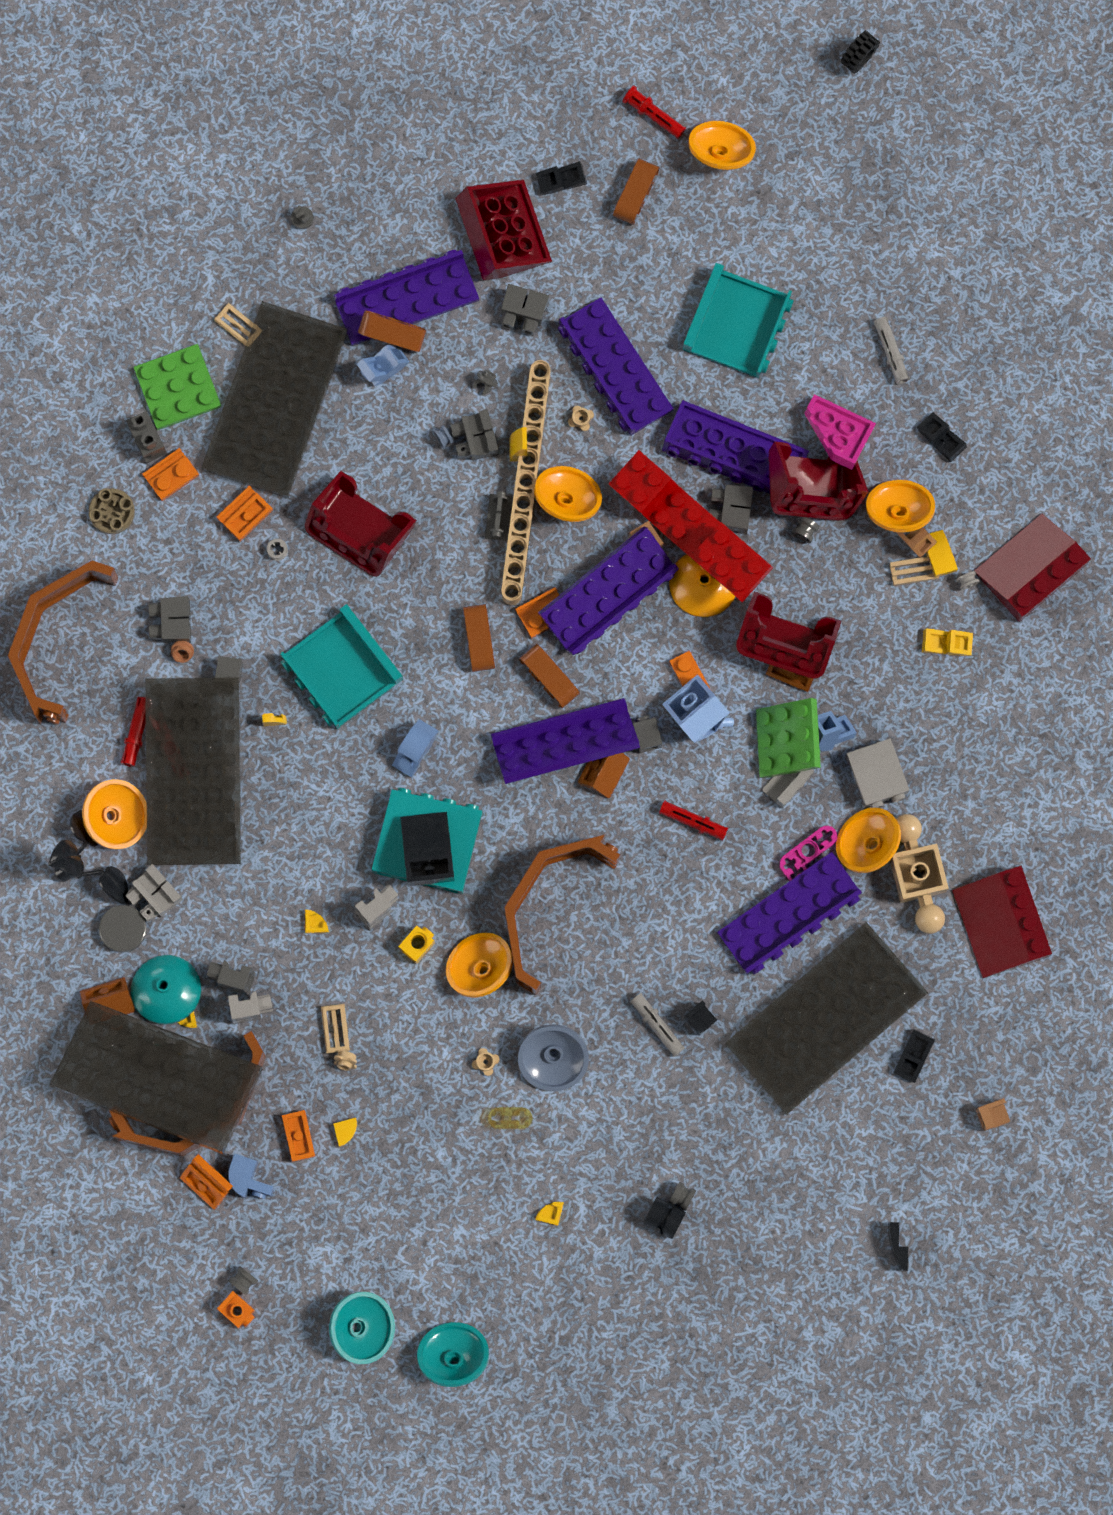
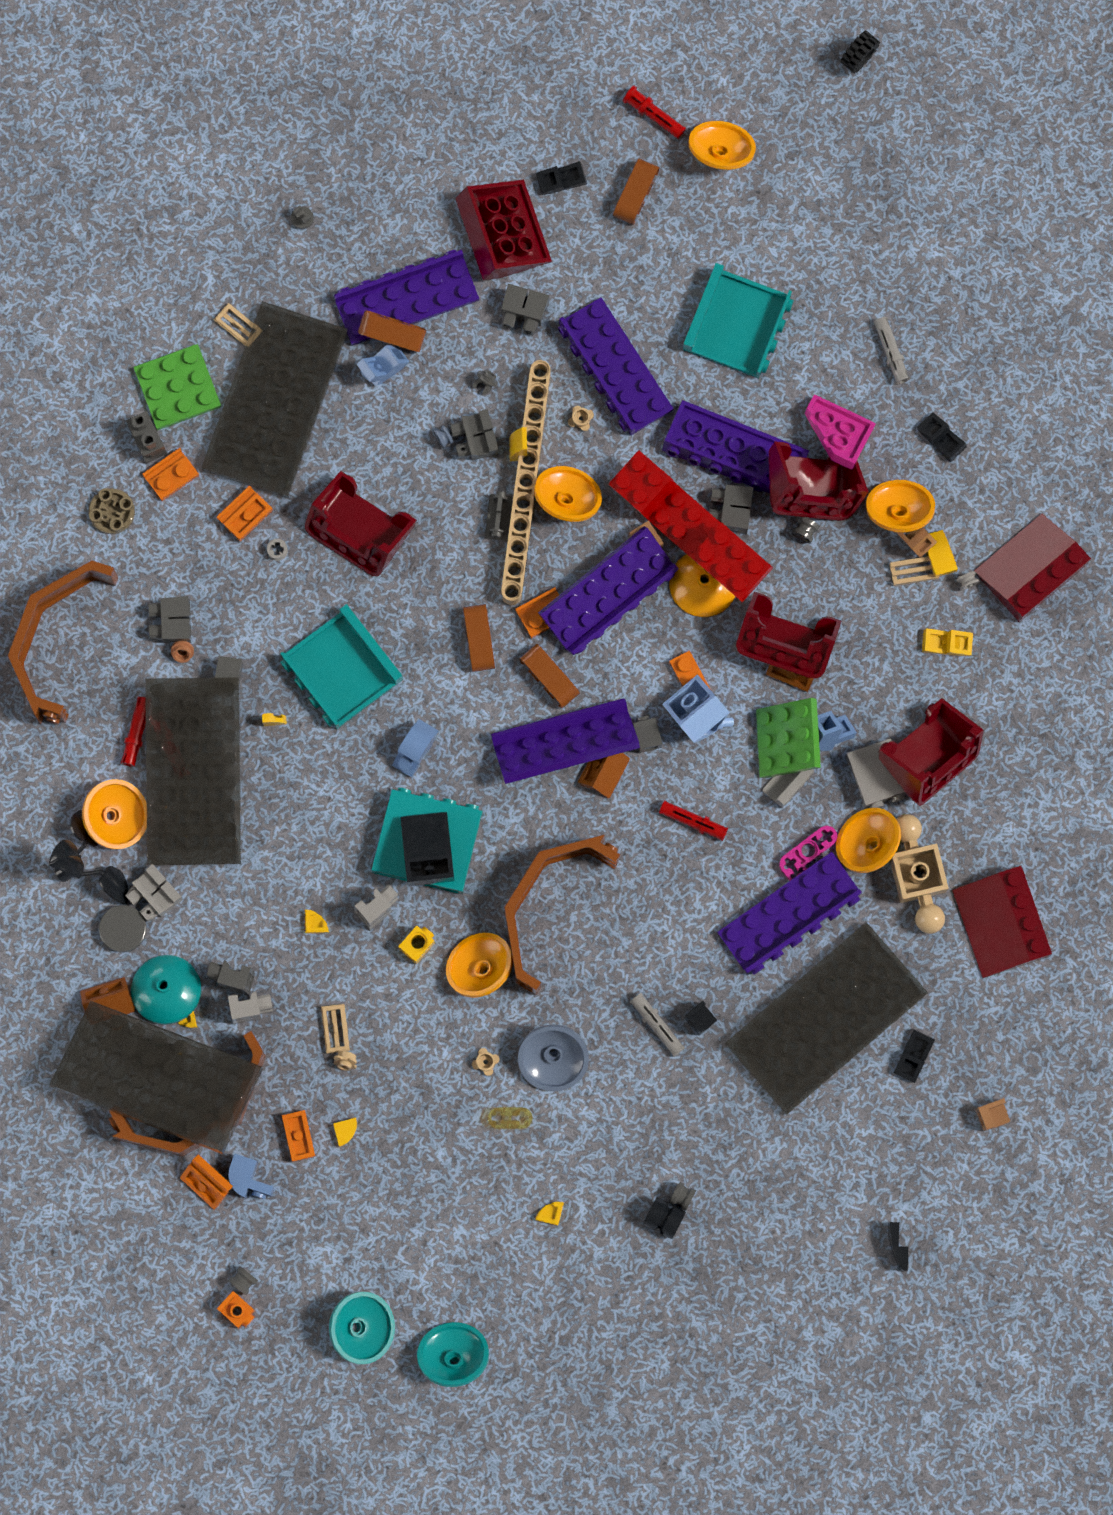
(933, 752): none -> dark red windscreen

